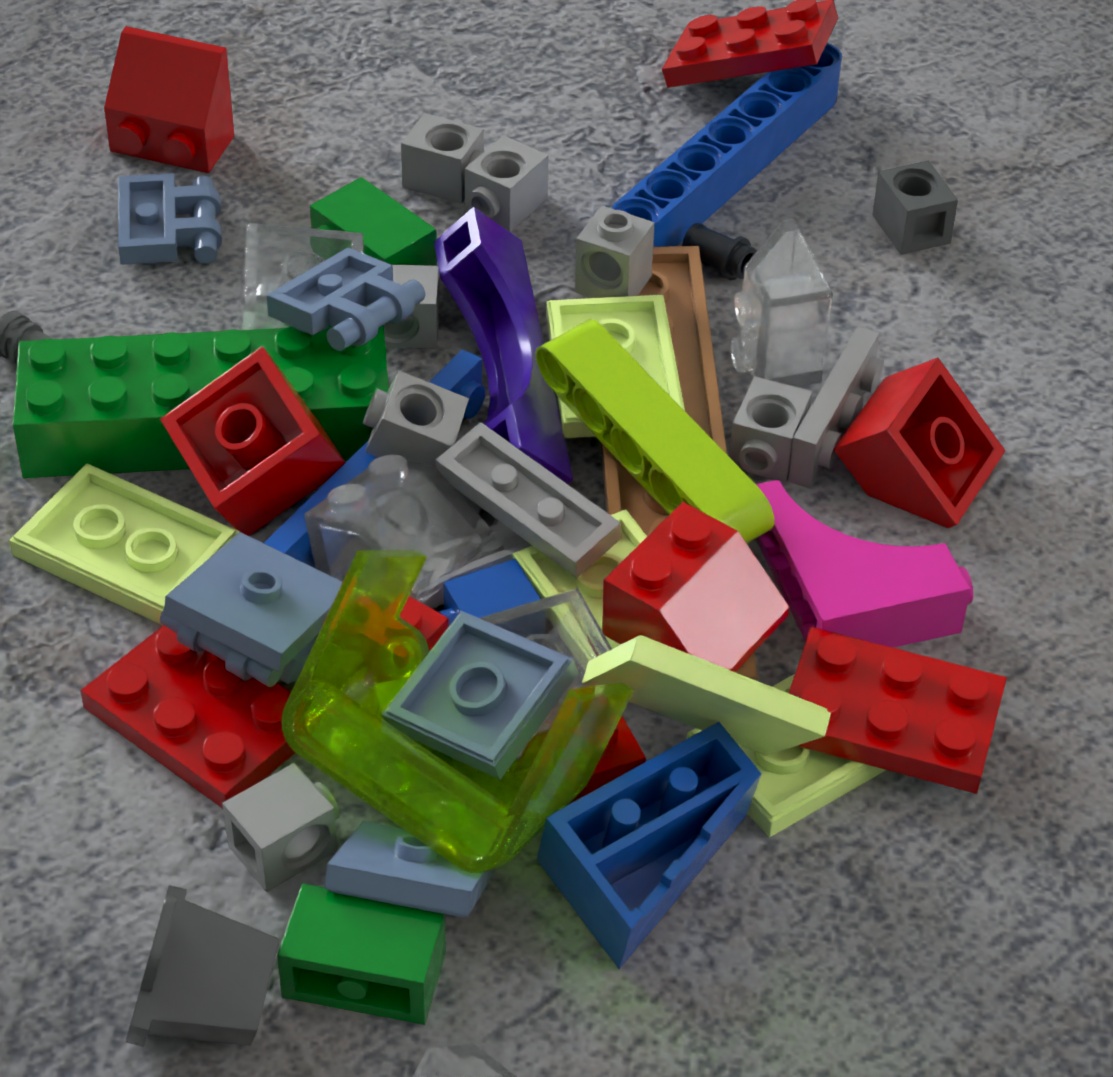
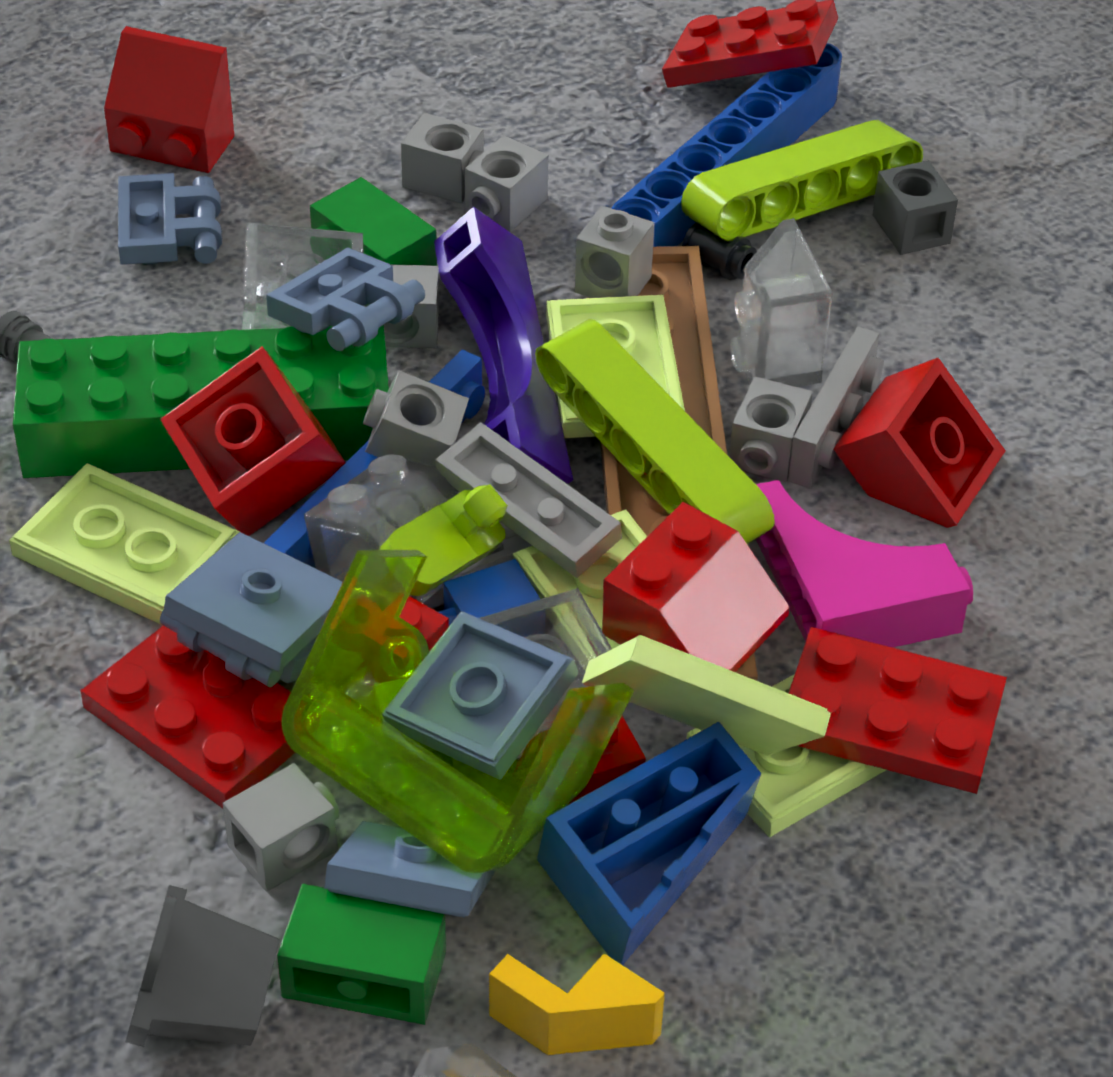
(452, 535): none -> lime piece
(601, 1012): none -> yellow slope
(796, 179): none -> lime beam

